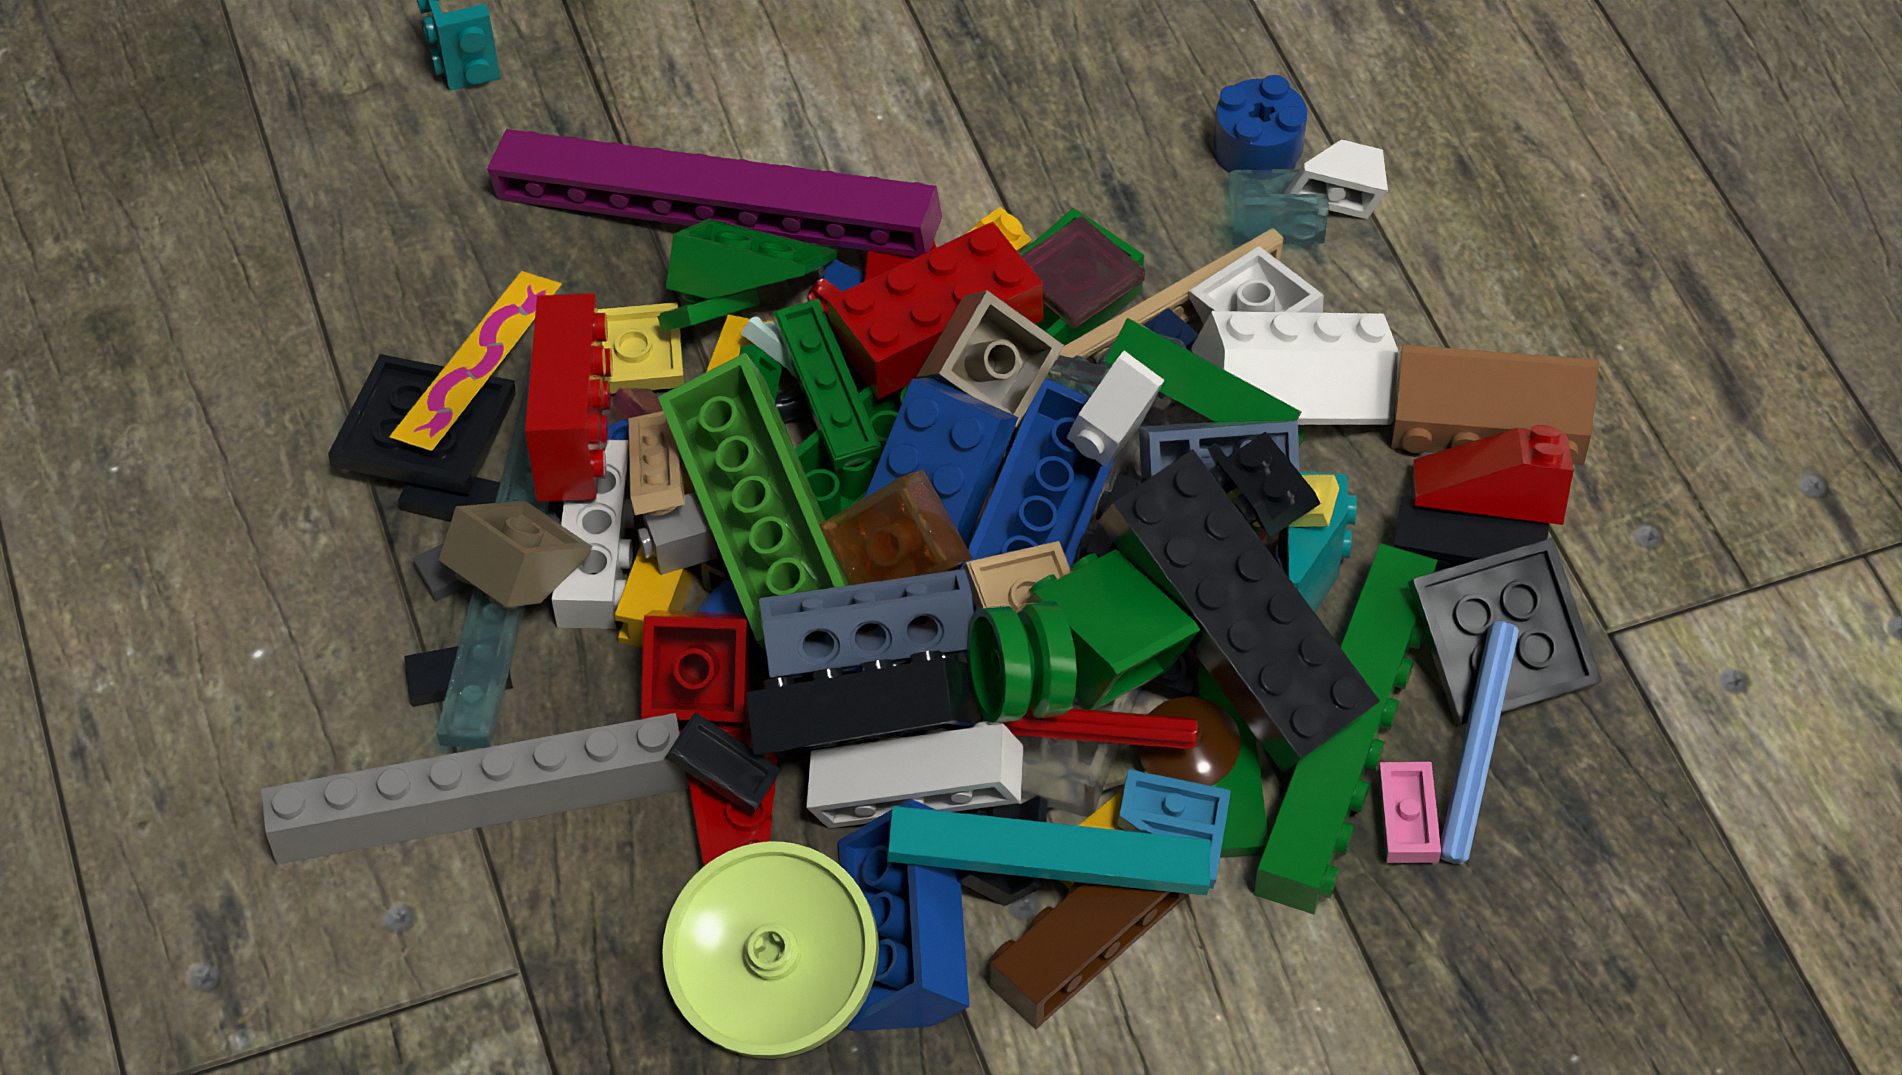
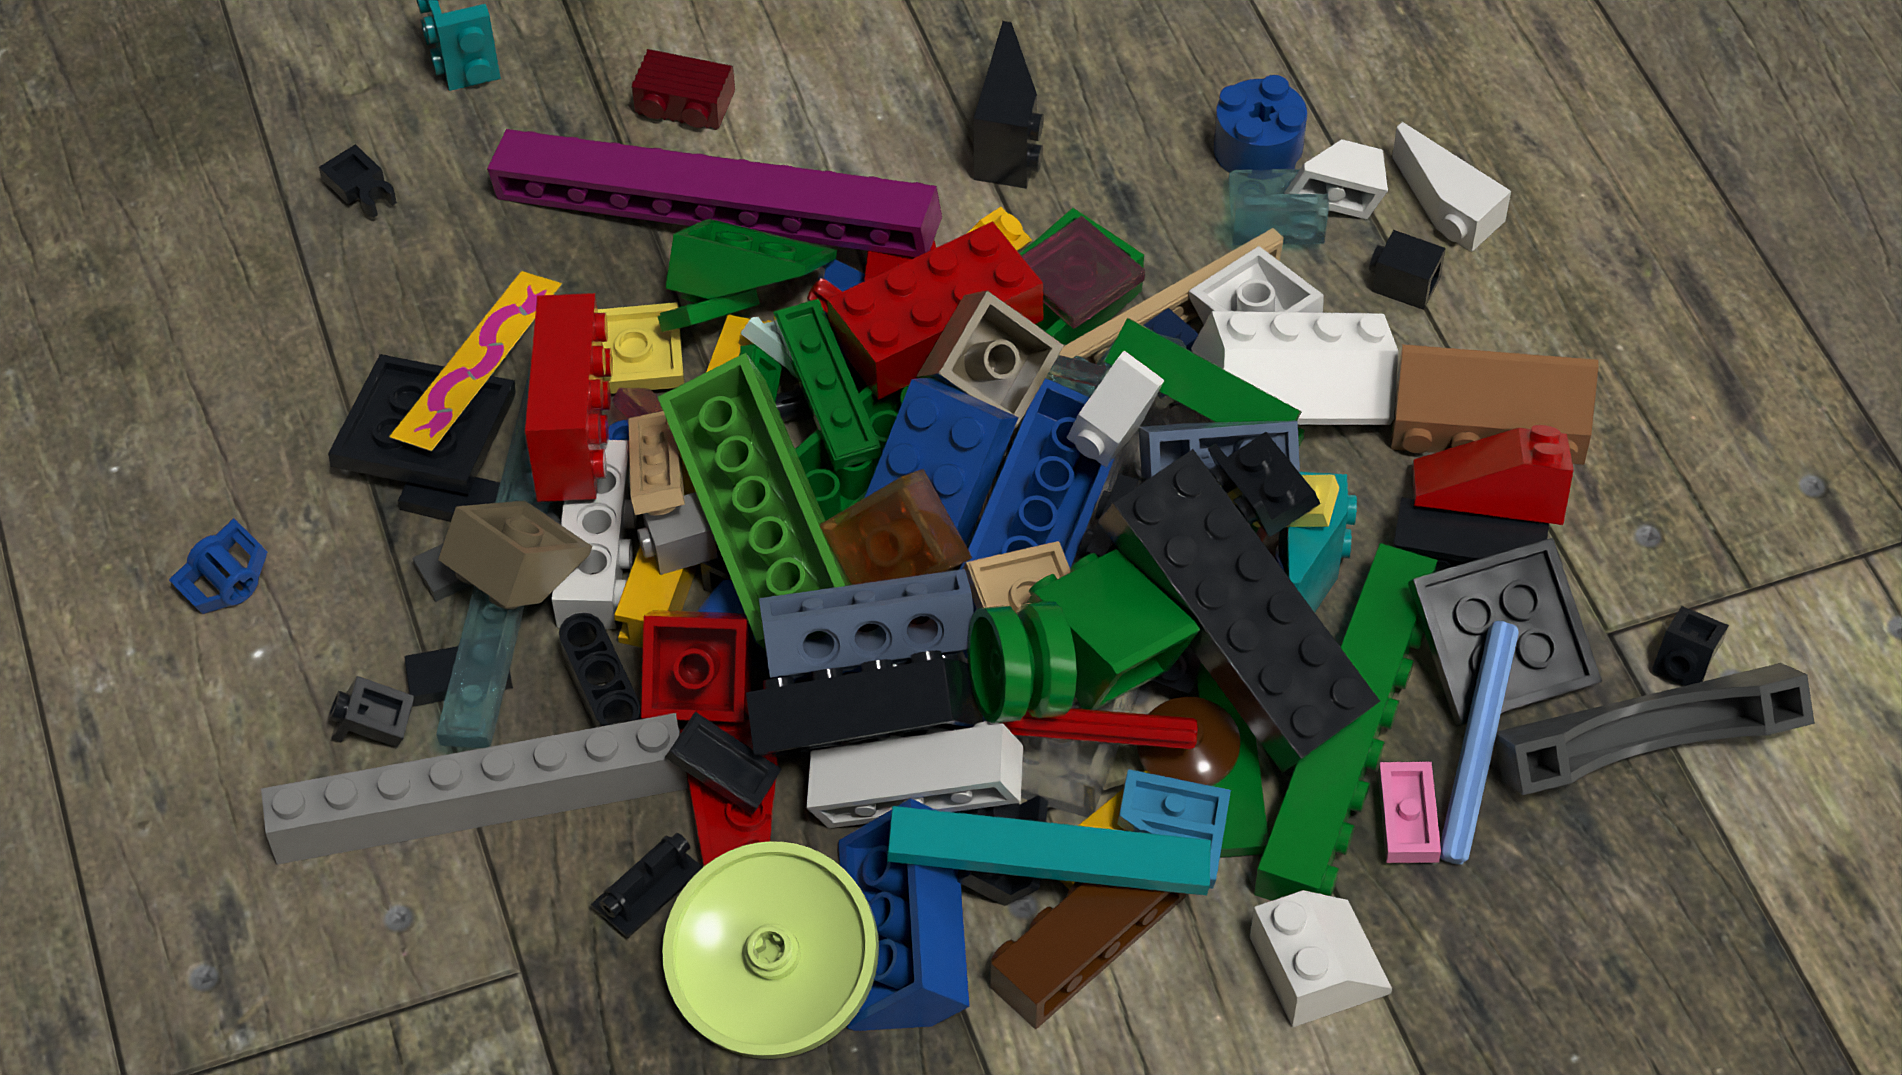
(206, 560): none -> blue piece
(357, 176): none -> black plate
(371, 712): none -> black bracket
(596, 665): none -> black beam
(648, 885): none -> black hinge
(683, 89): none -> dark red brick
(1007, 118): none -> black slope
(1316, 955): none -> white slope
(1407, 269): none -> black brick
(1452, 192): none -> white slope
(1578, 743): none -> dark grey arch
(1689, 647): none -> black bracket

